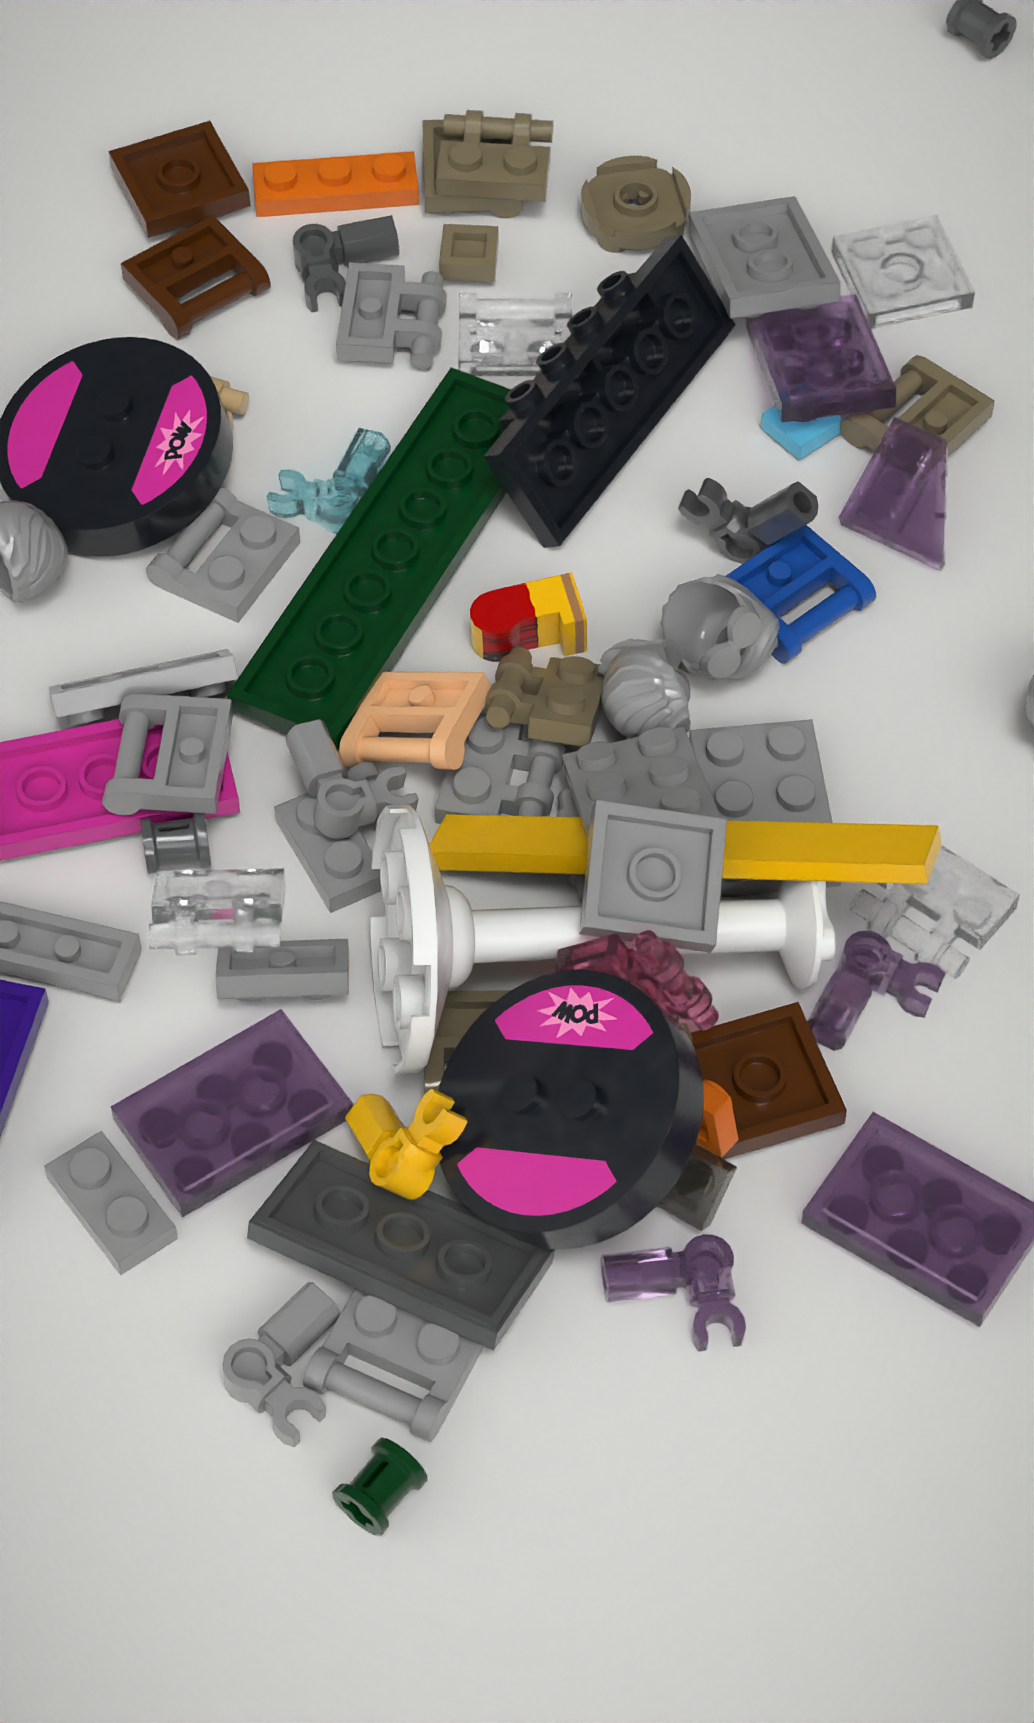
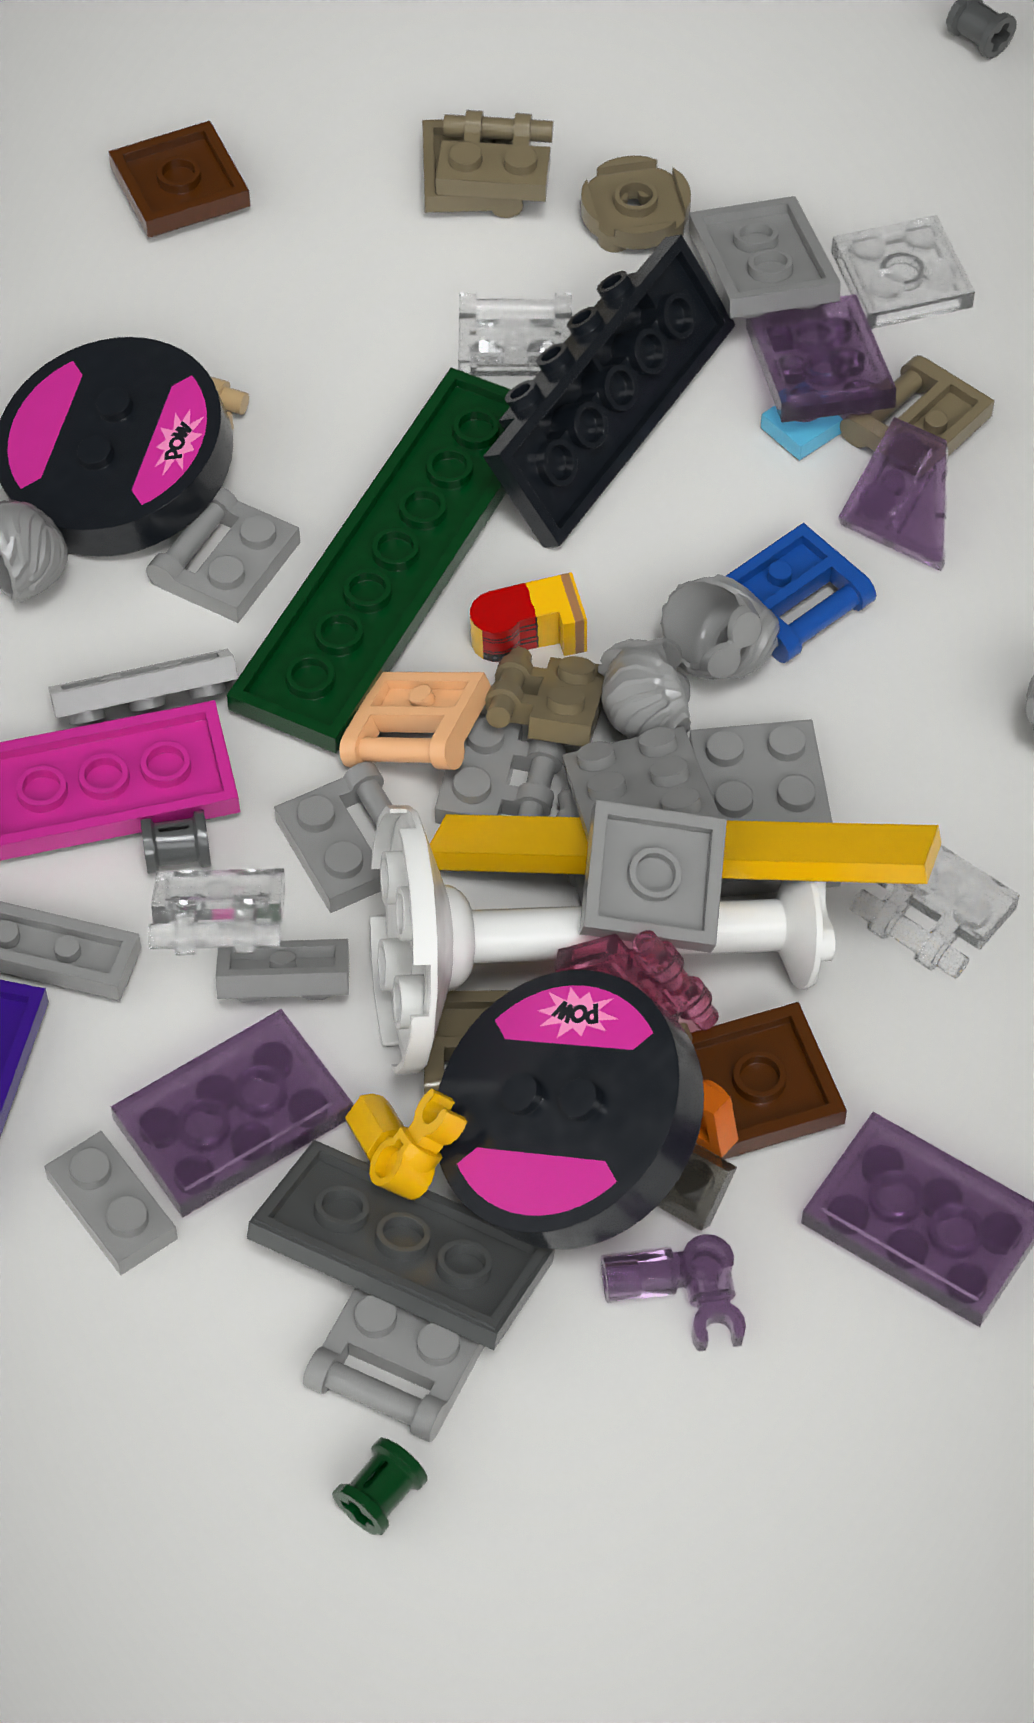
(188, 758): light grey plate -> none
(189, 262): reddish brown plate -> none
(254, 1369): light grey bar -> none
(320, 249): dark grey bar -> none
(334, 499): clear light blue bar -> none
(335, 184): orange plate -> none
(340, 802): light grey bar -> none
(372, 310): light grey plate -> none
(469, 252): dark tan plate -> none
(744, 529): flat silver bar -> none
(865, 967): clear purple bar -> none

